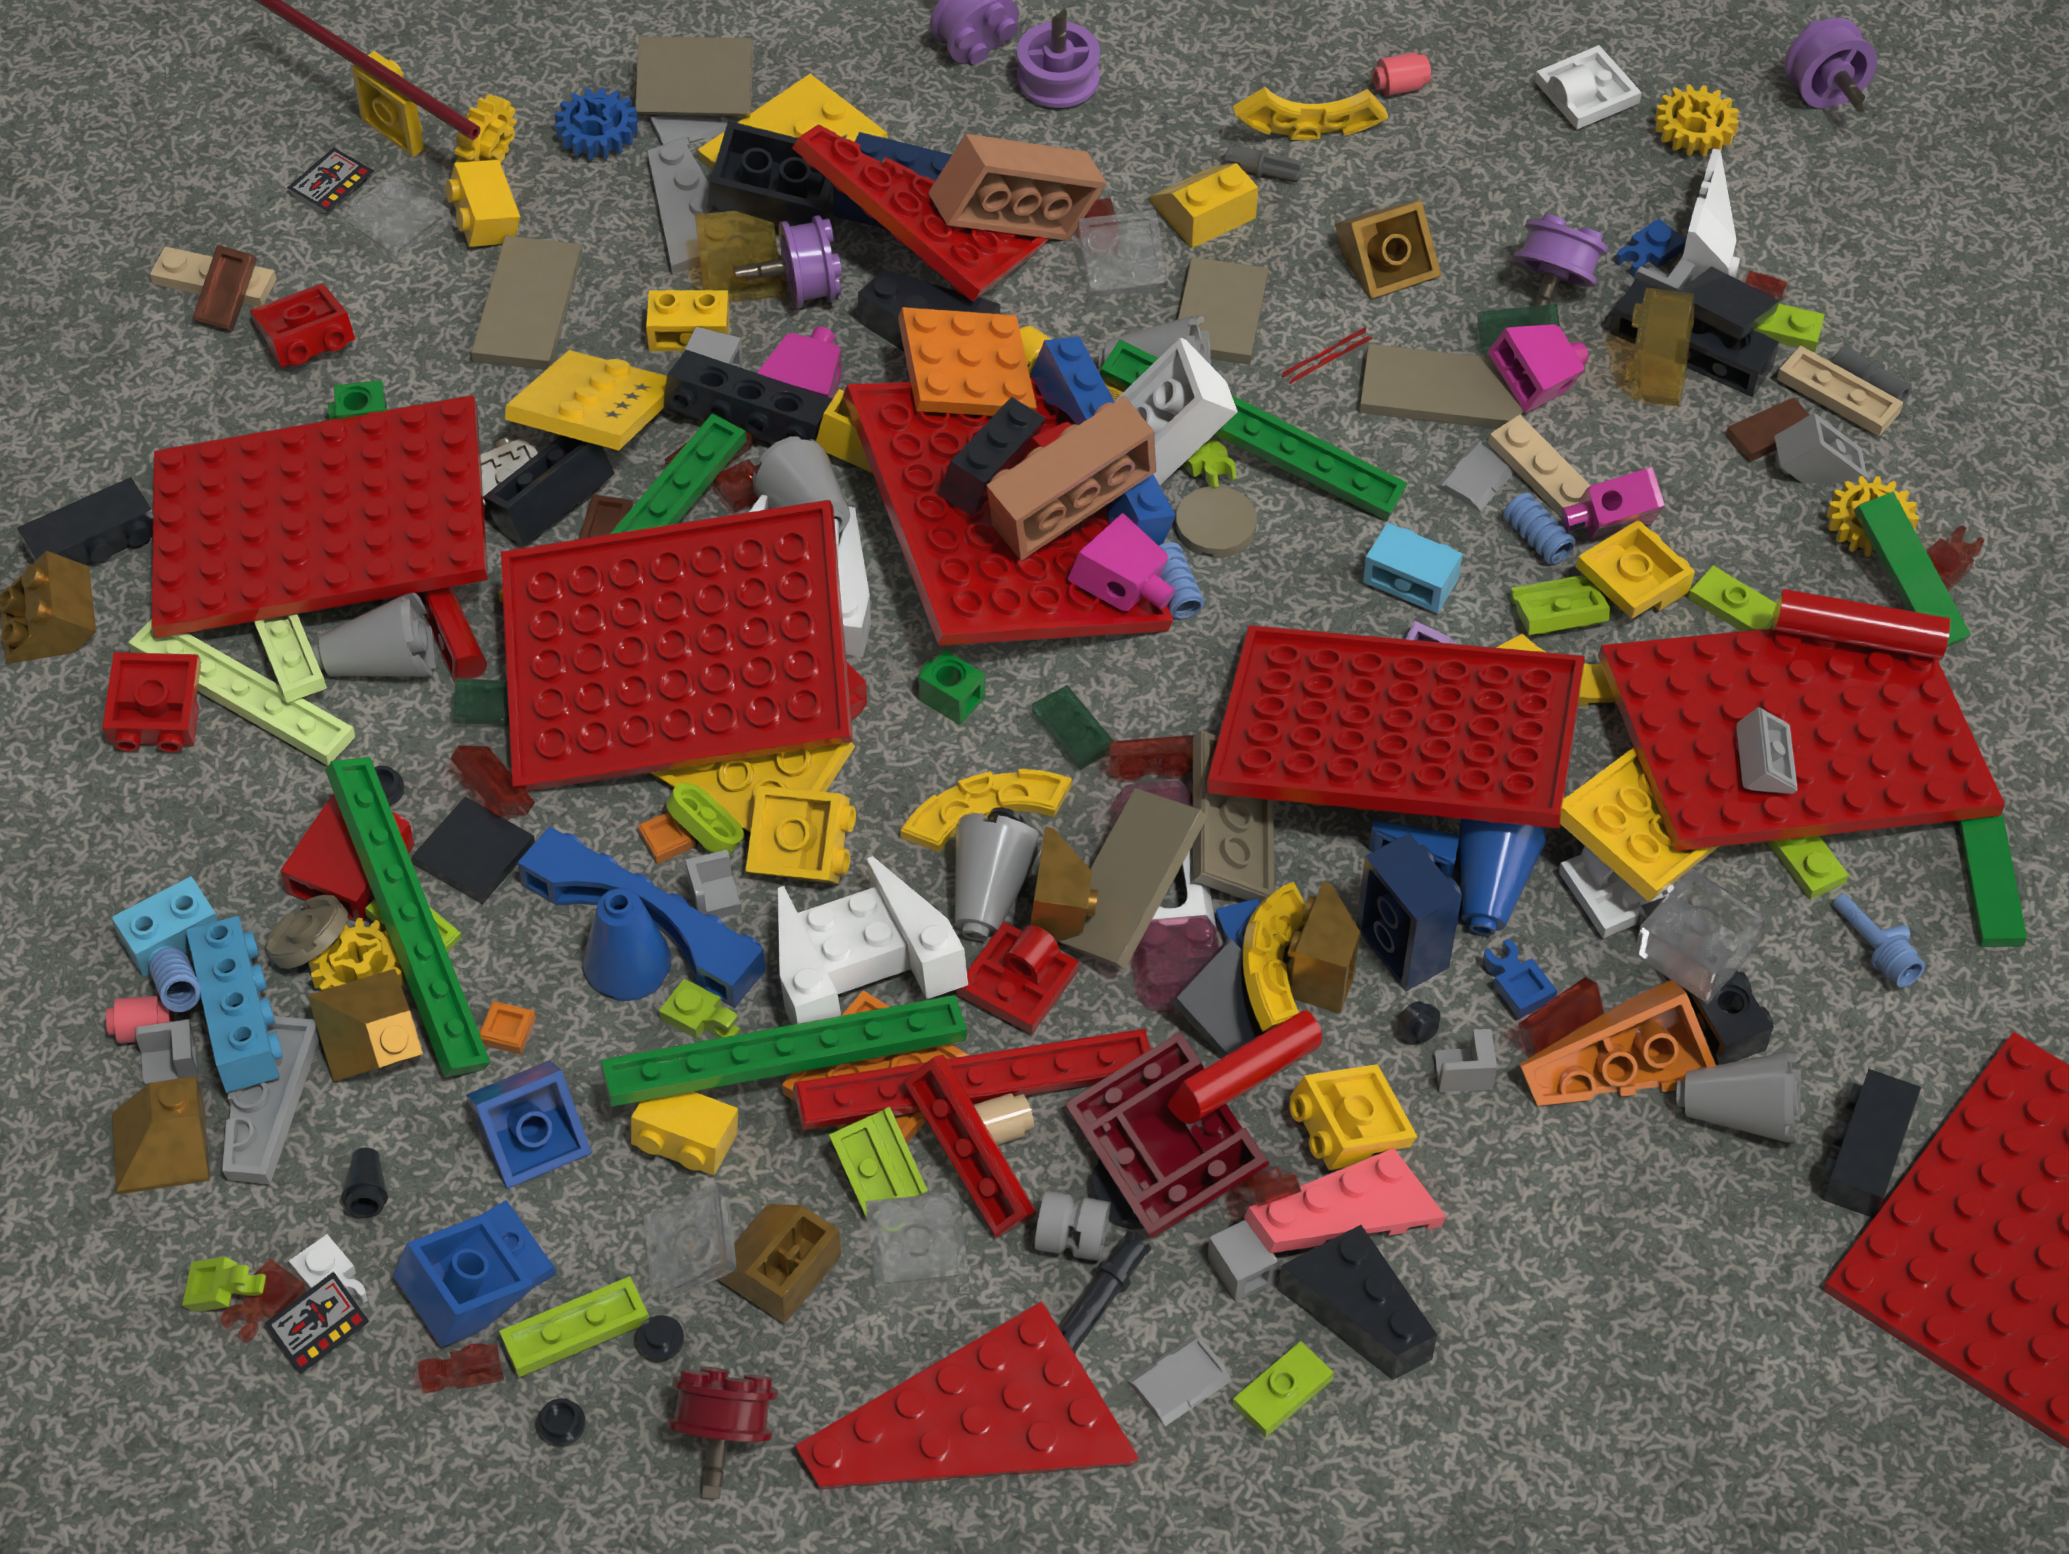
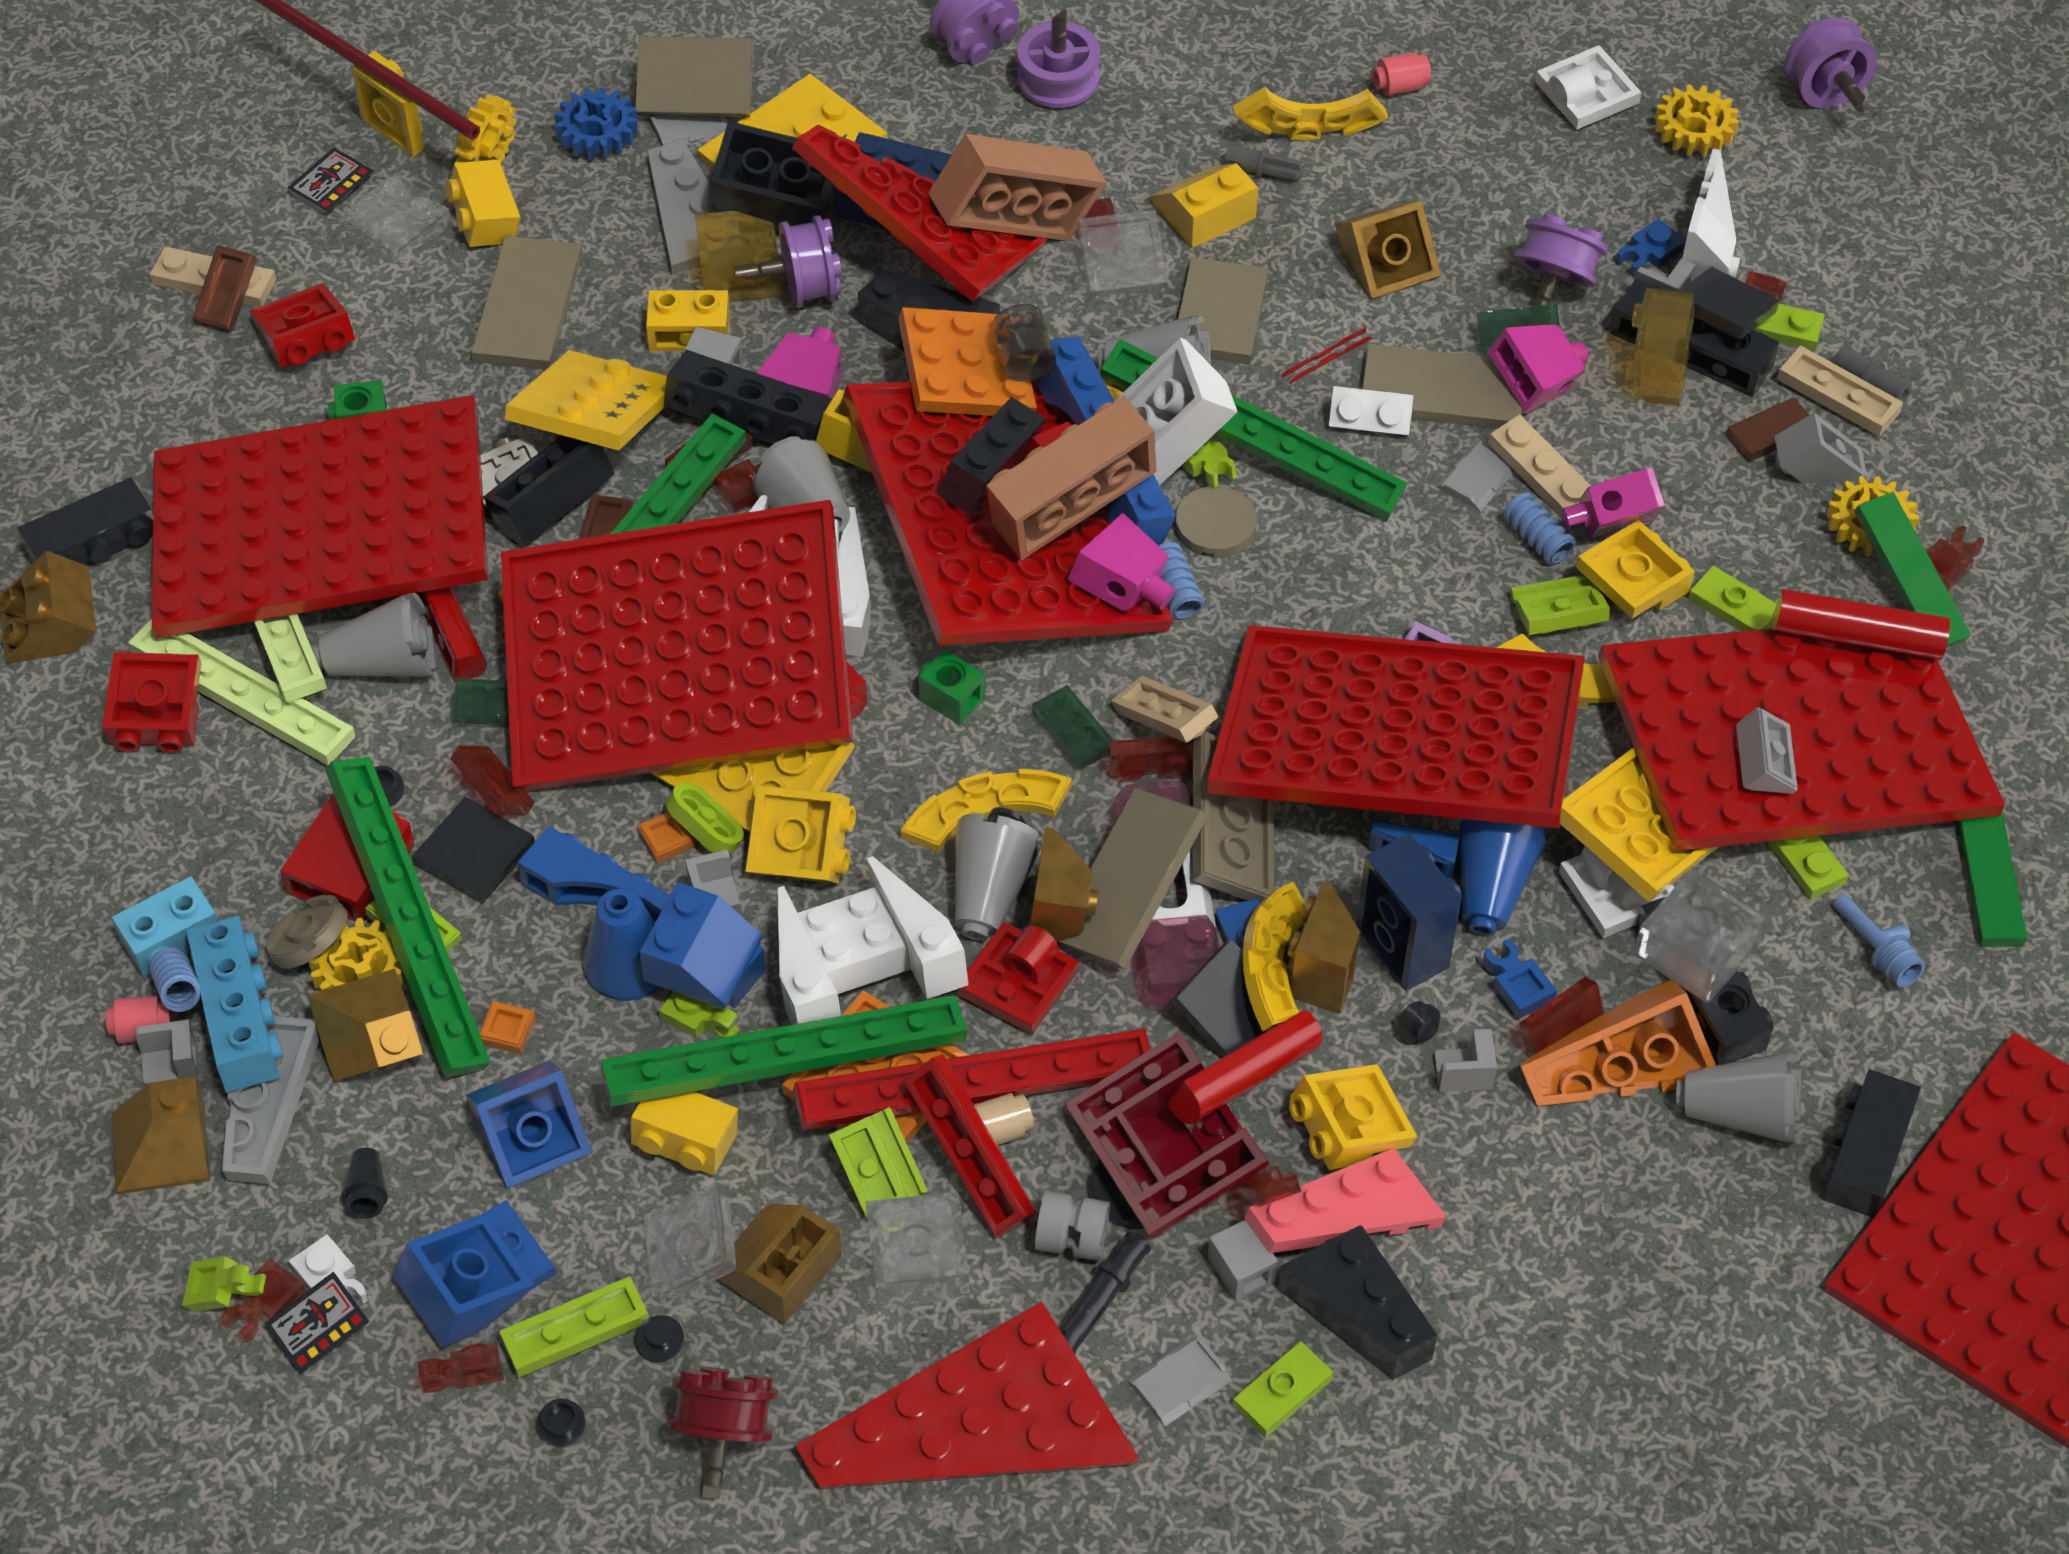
(699, 946): none -> blue slope
(1024, 342): none -> clear smoke wheel
(1165, 709): none -> tan plate
(1371, 410): none -> white plate
(1412, 567): medium azure brick -> none

